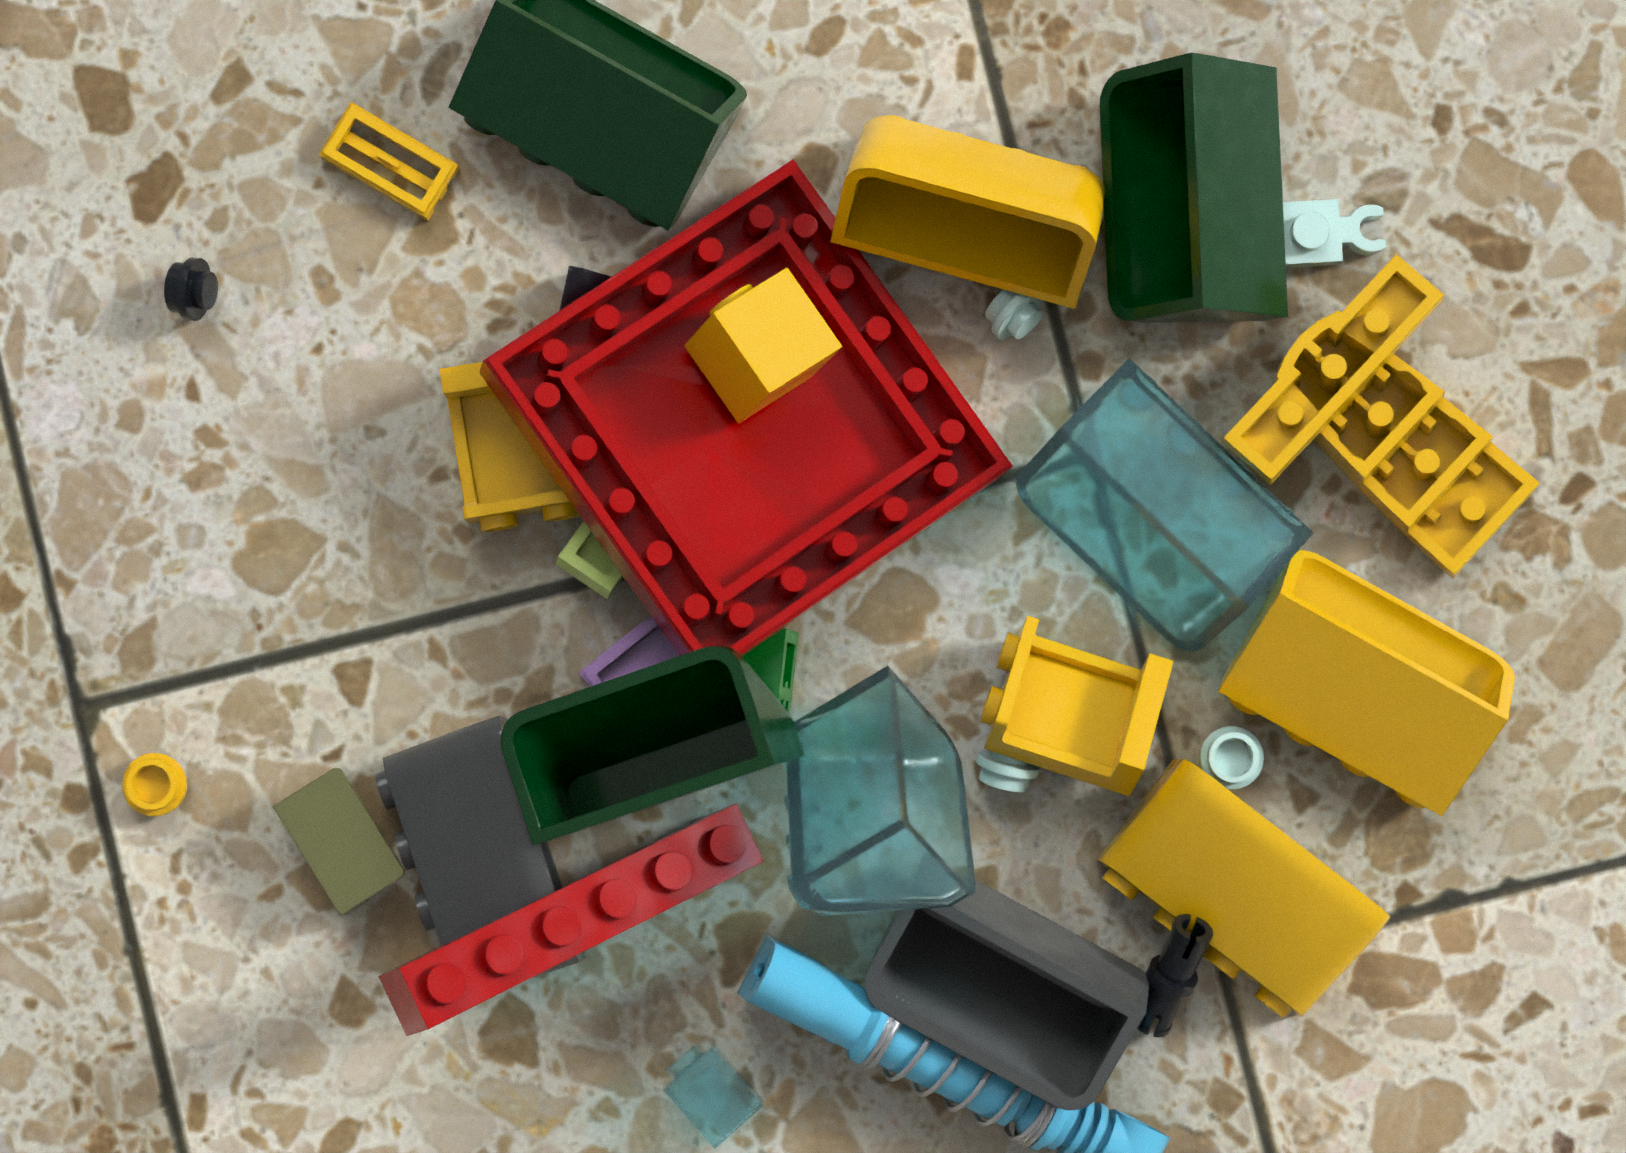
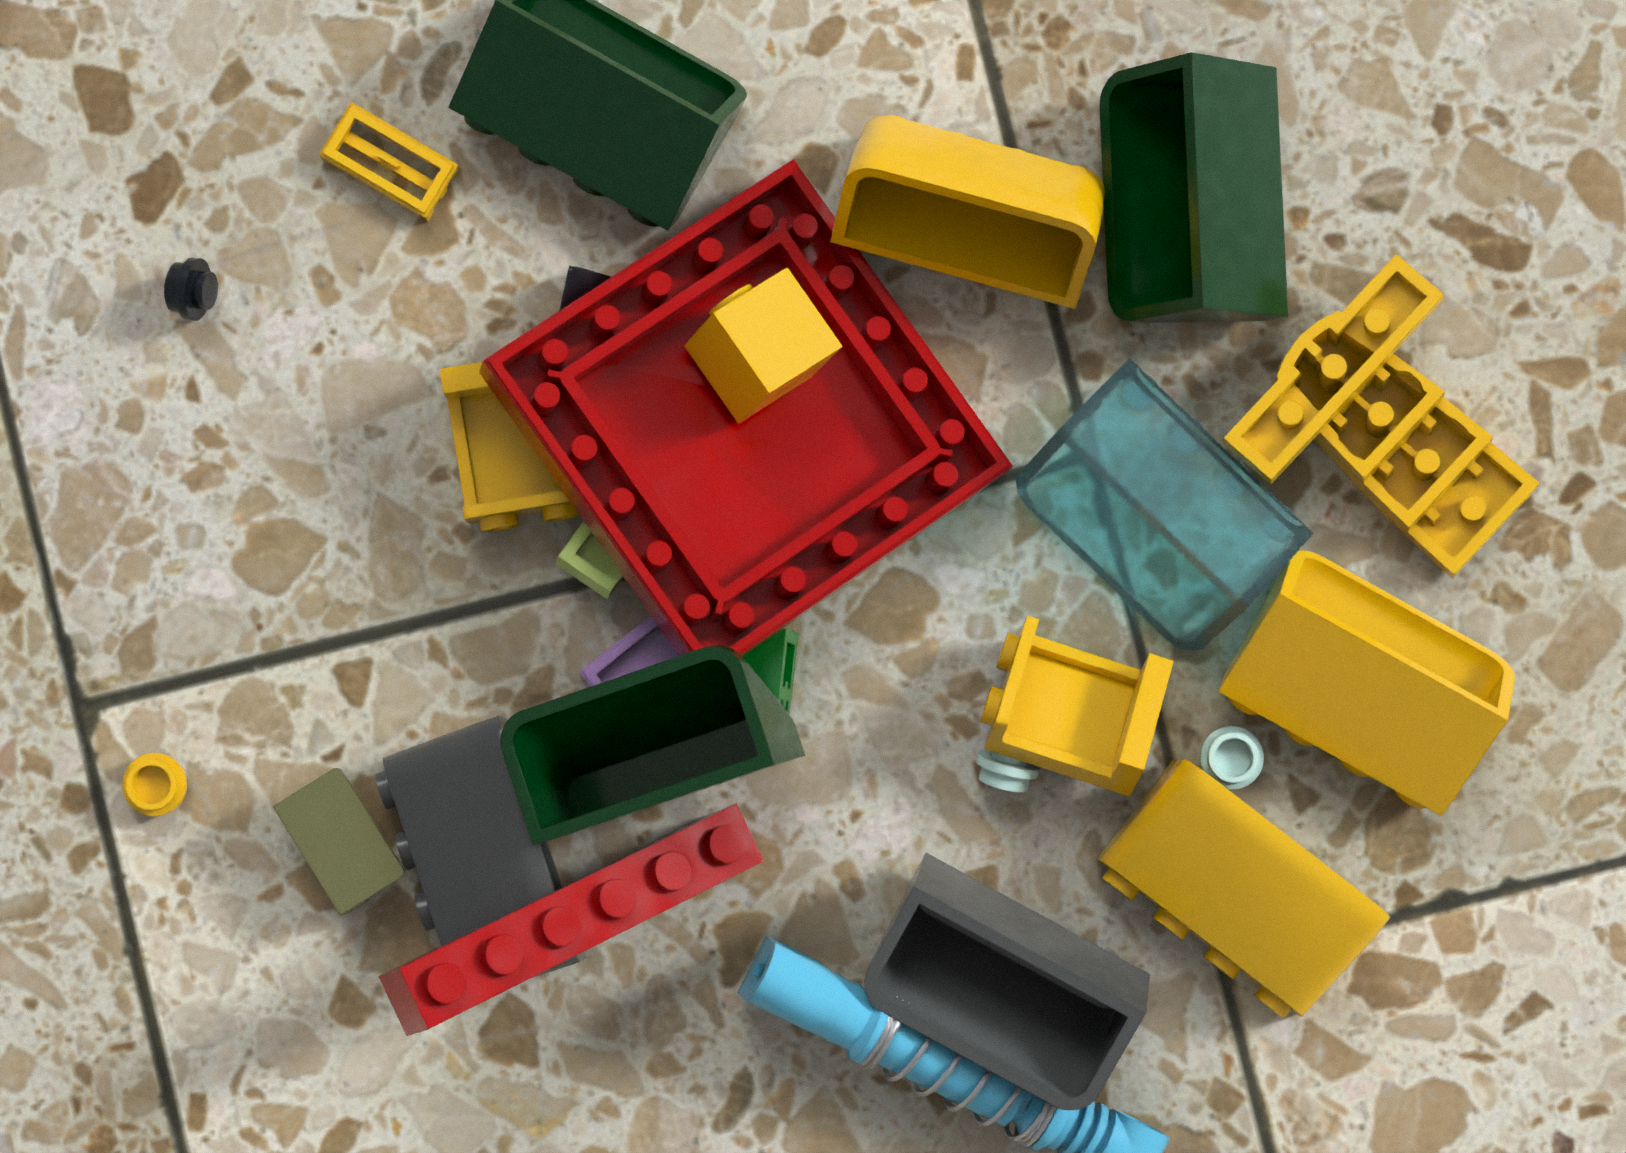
(711, 1093): clear light blue brick -> none
(877, 806): clear light blue windscreen -> none
(1013, 315): light aqua plate -> none
(1174, 973): black pin -> none
(1317, 232): light aqua plate -> none

